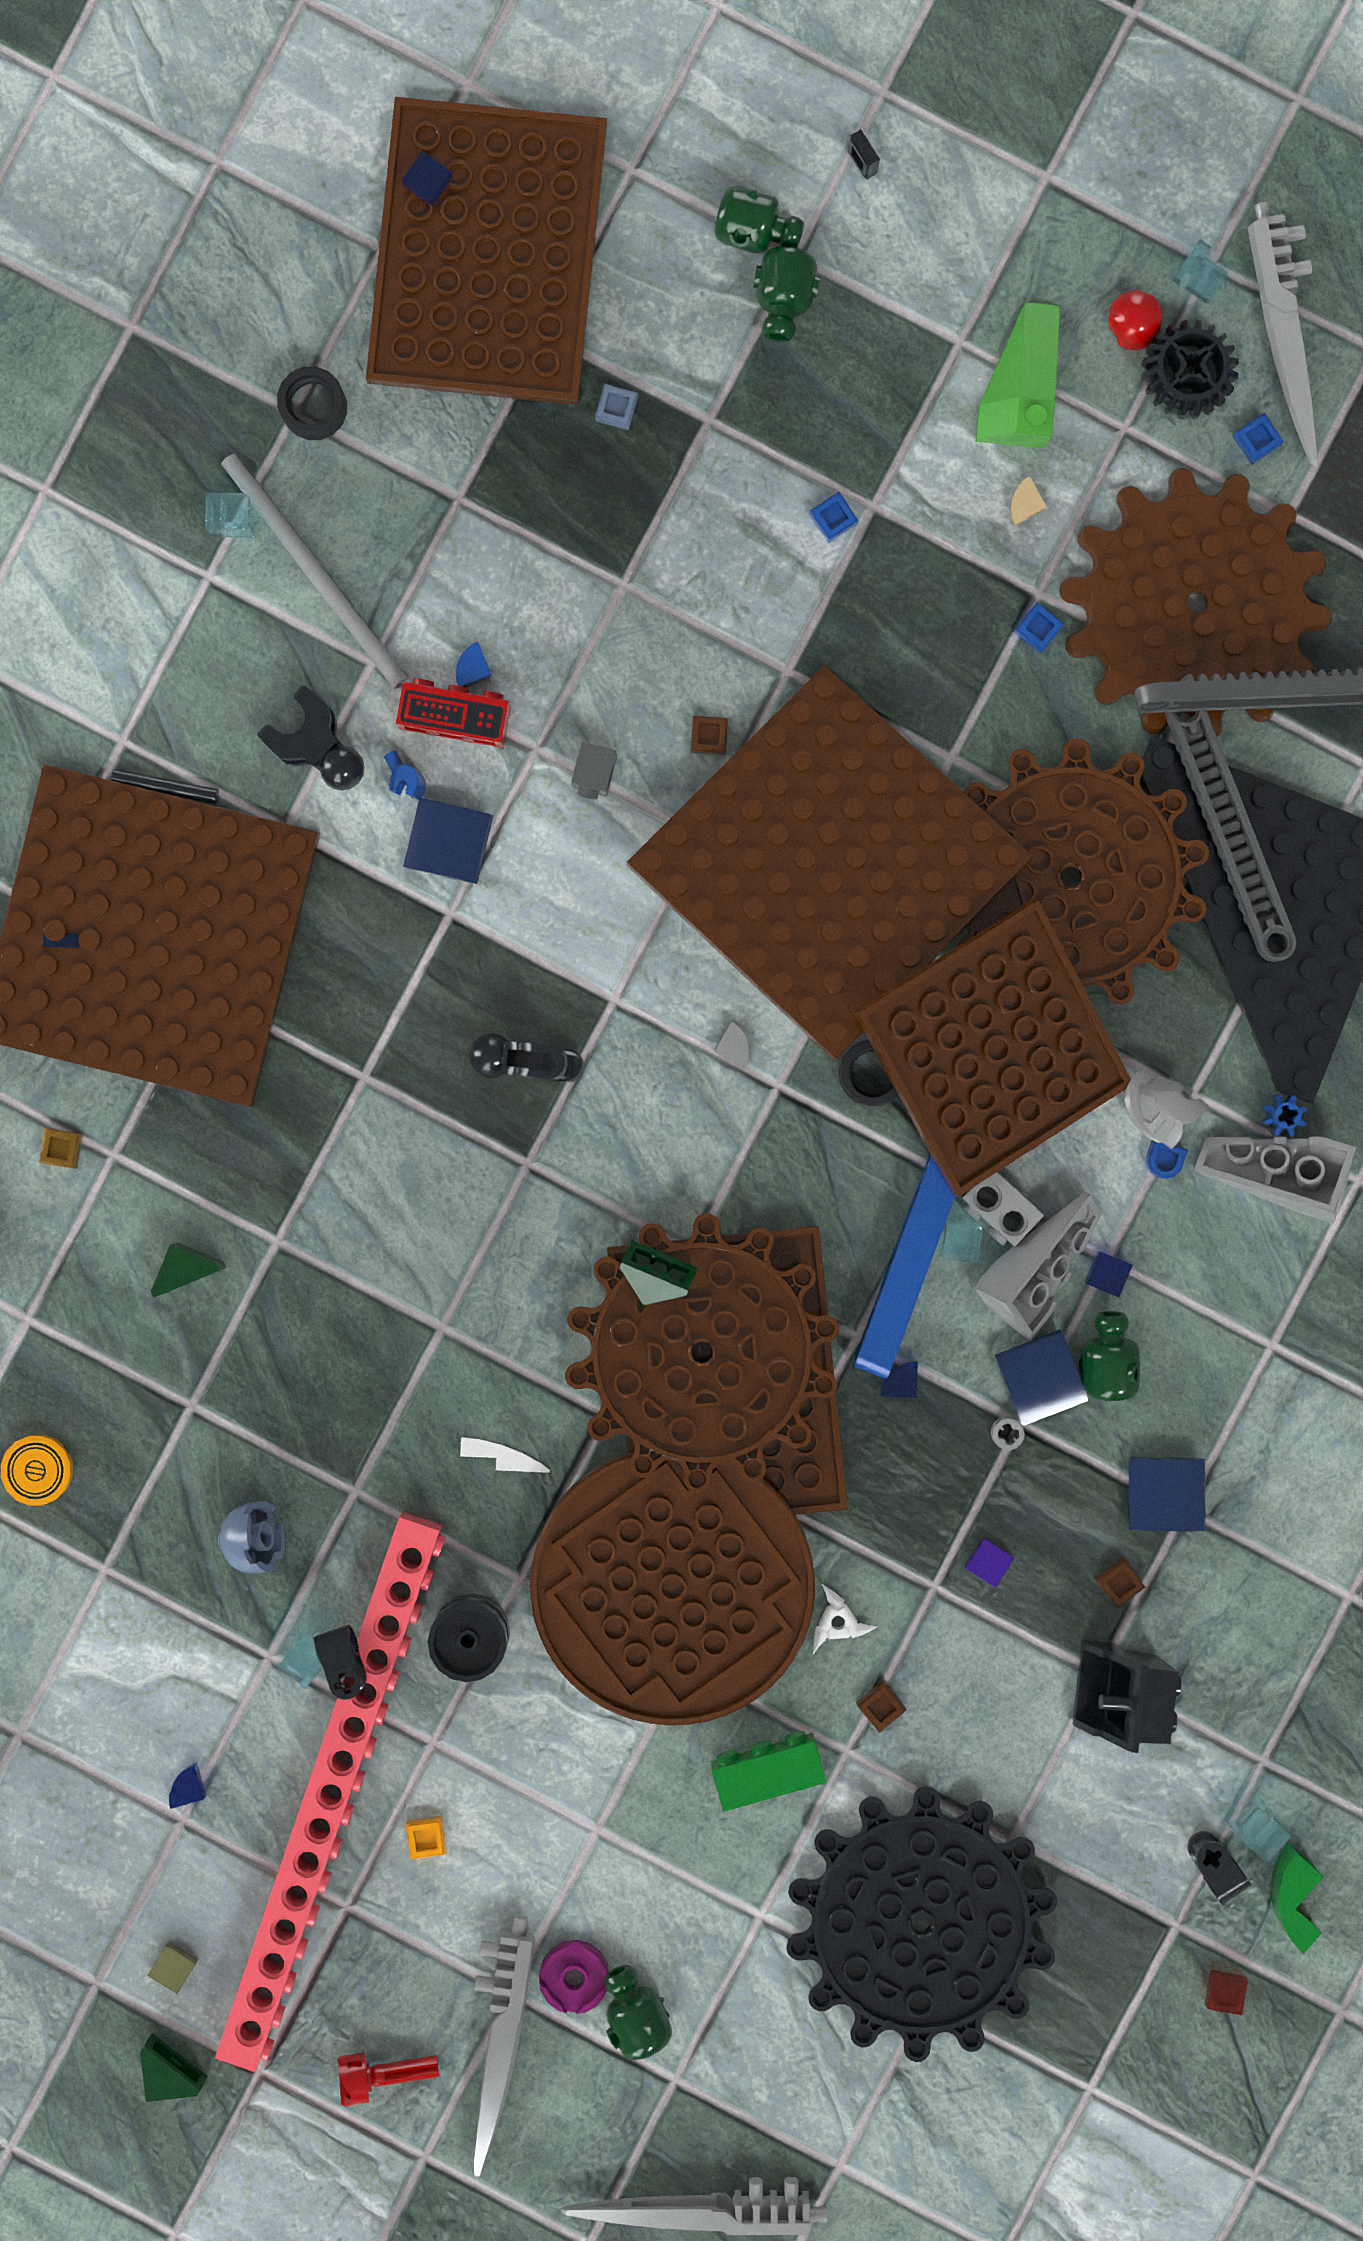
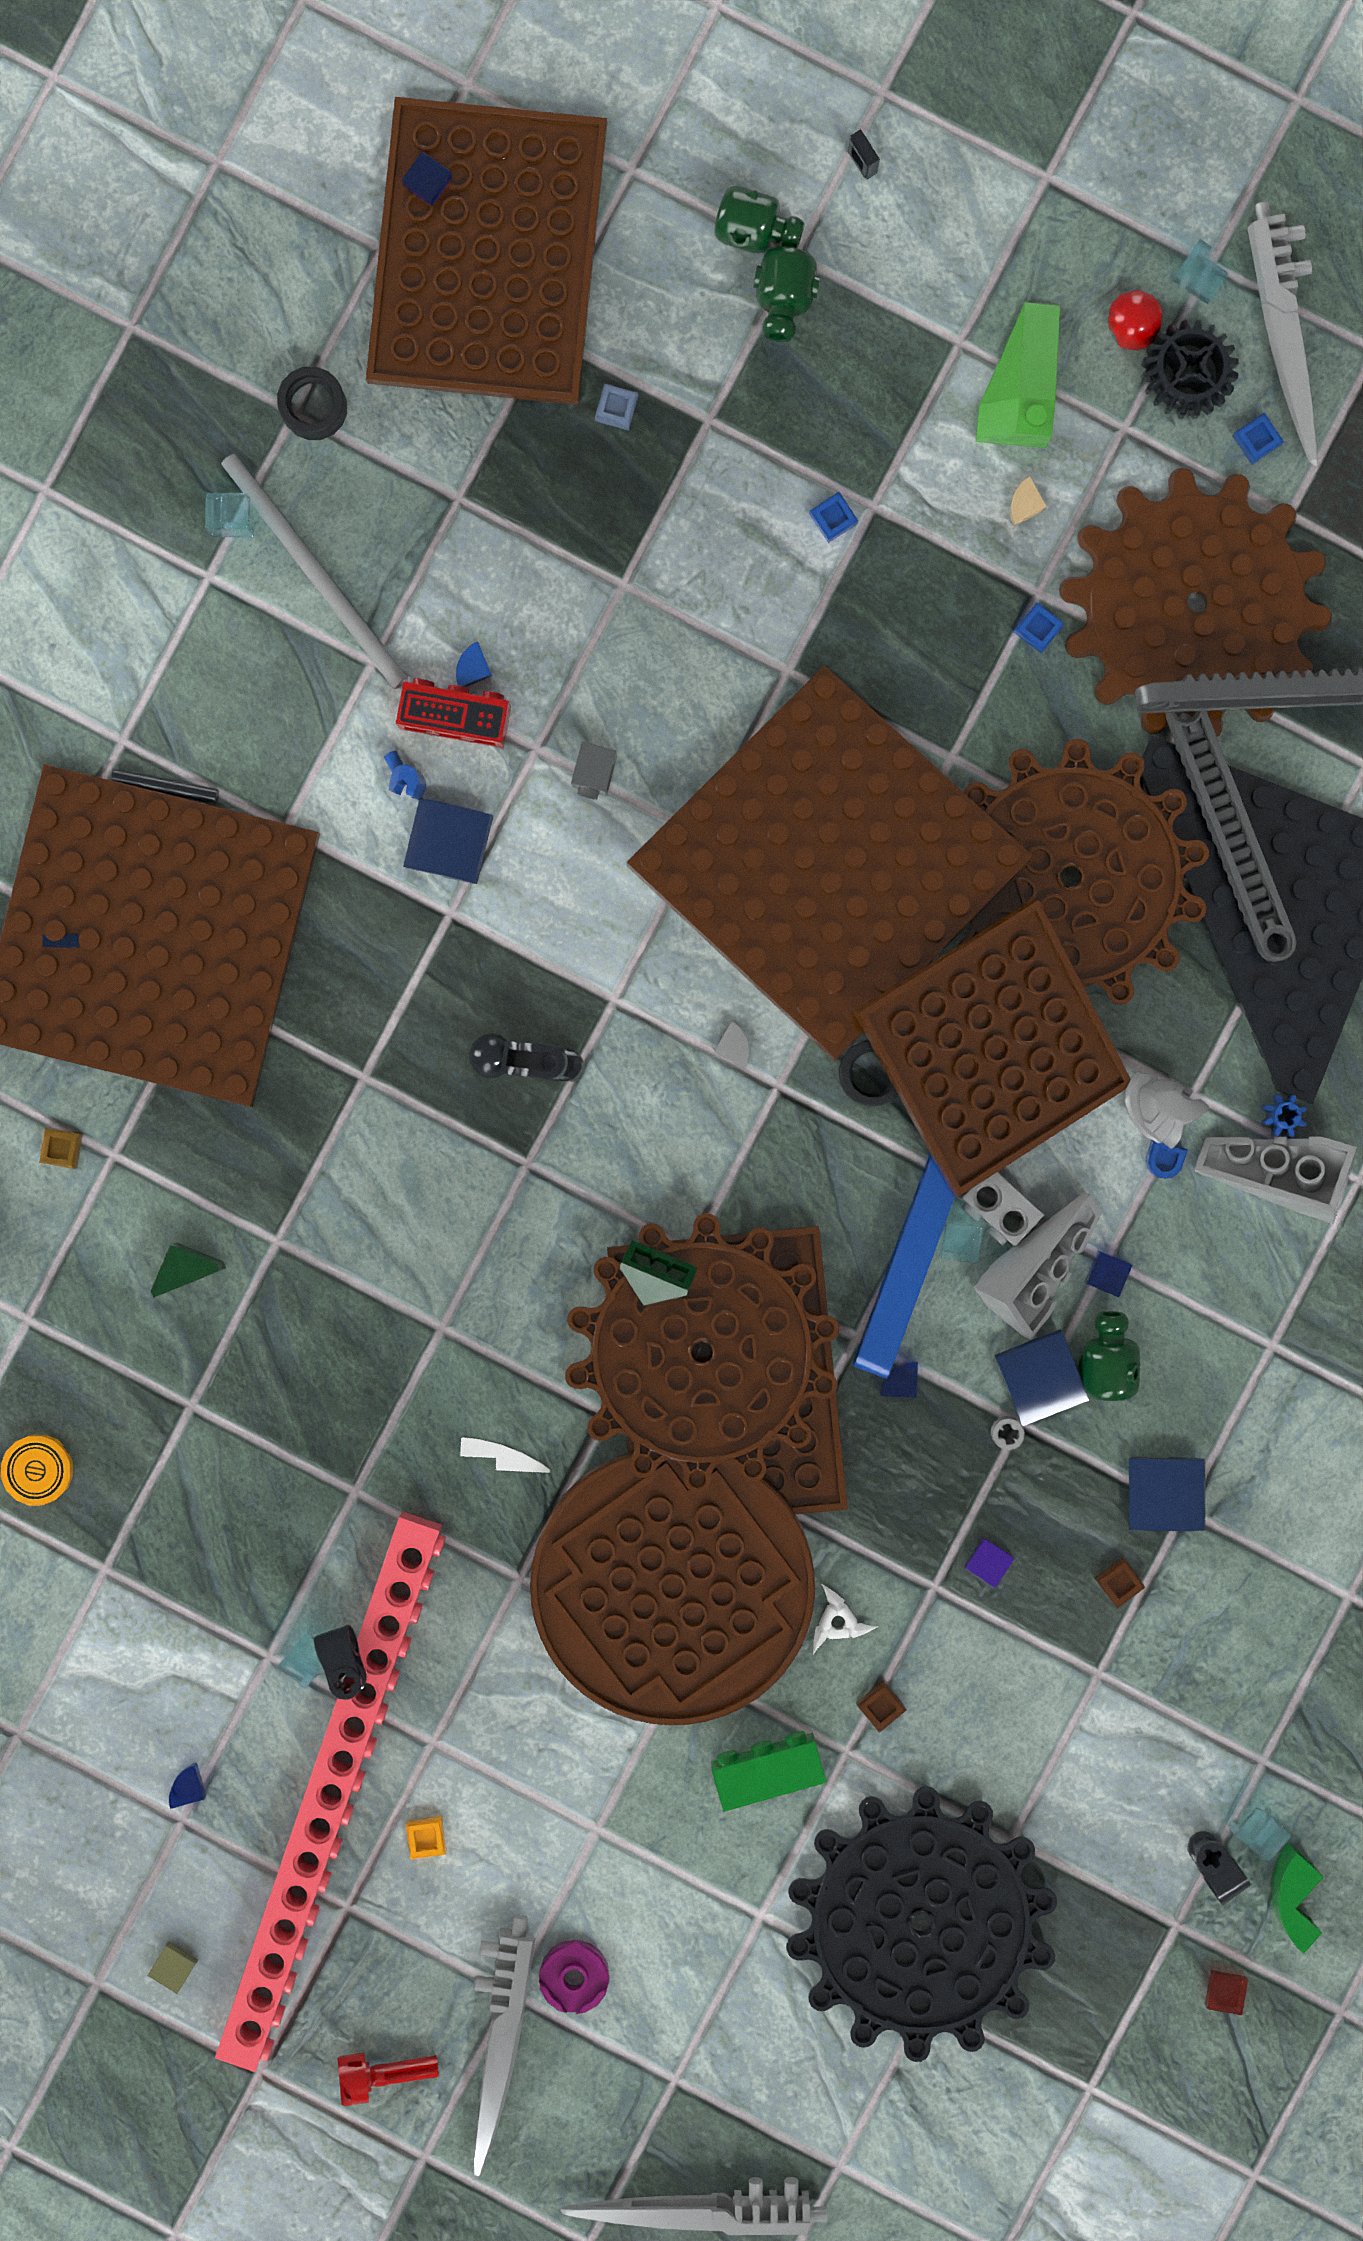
(168, 2073): dark green slope -> none
(251, 1538): sand blue cylinder -> none
(317, 744): black piece -> none
(450, 1644): black wheel -> none
(635, 2016): dark green piece -> none
(709, 735): reddish brown tile -> none
(1125, 1696): black piece -> none

